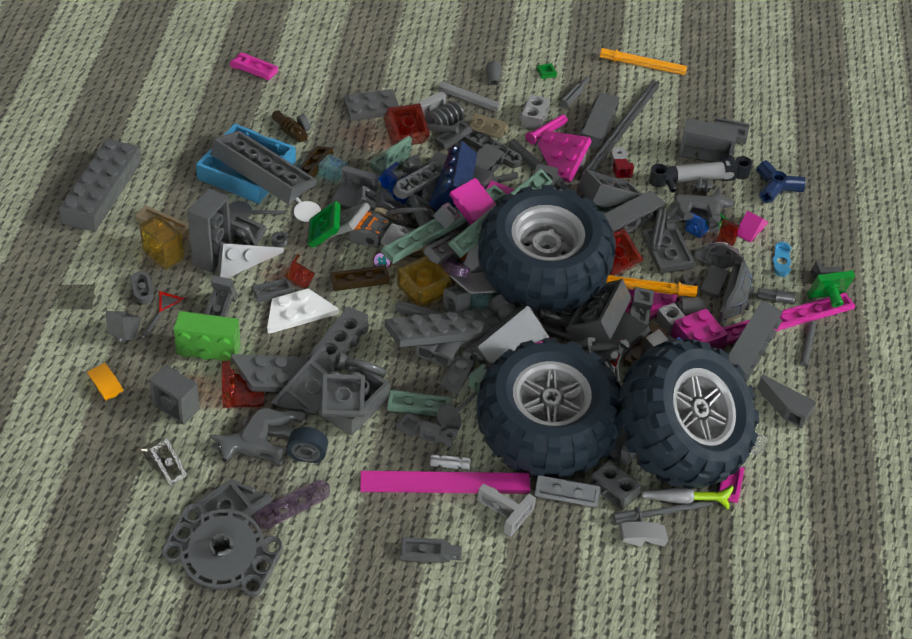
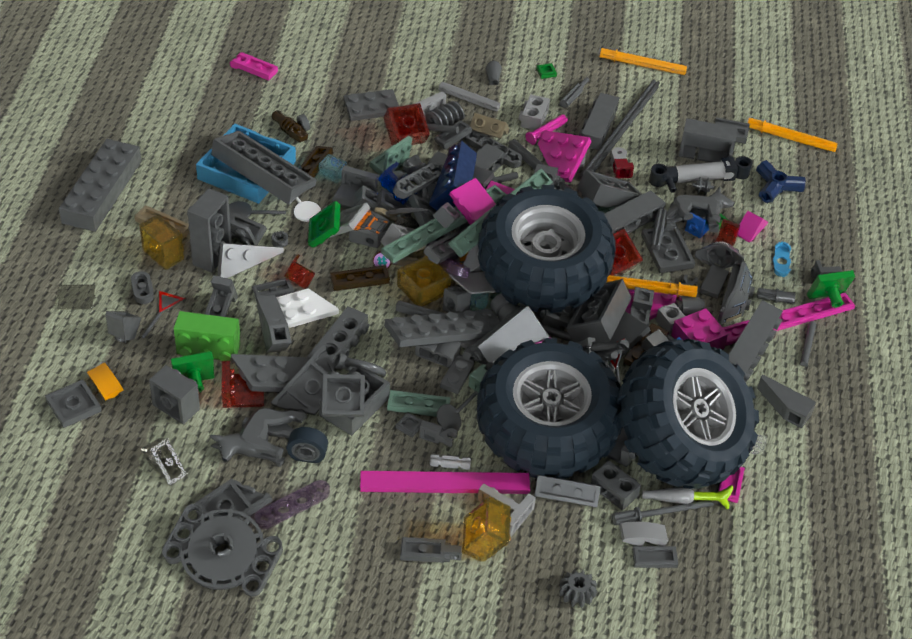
(73, 403): none -> dark grey plate
(196, 367): none -> green tile
(273, 324): none -> dark grey slope
(486, 529): none -> clear yellow brick
(578, 588): none -> dark grey gear
(655, 557): none -> dark grey tile
(783, 132): none -> light orange axle

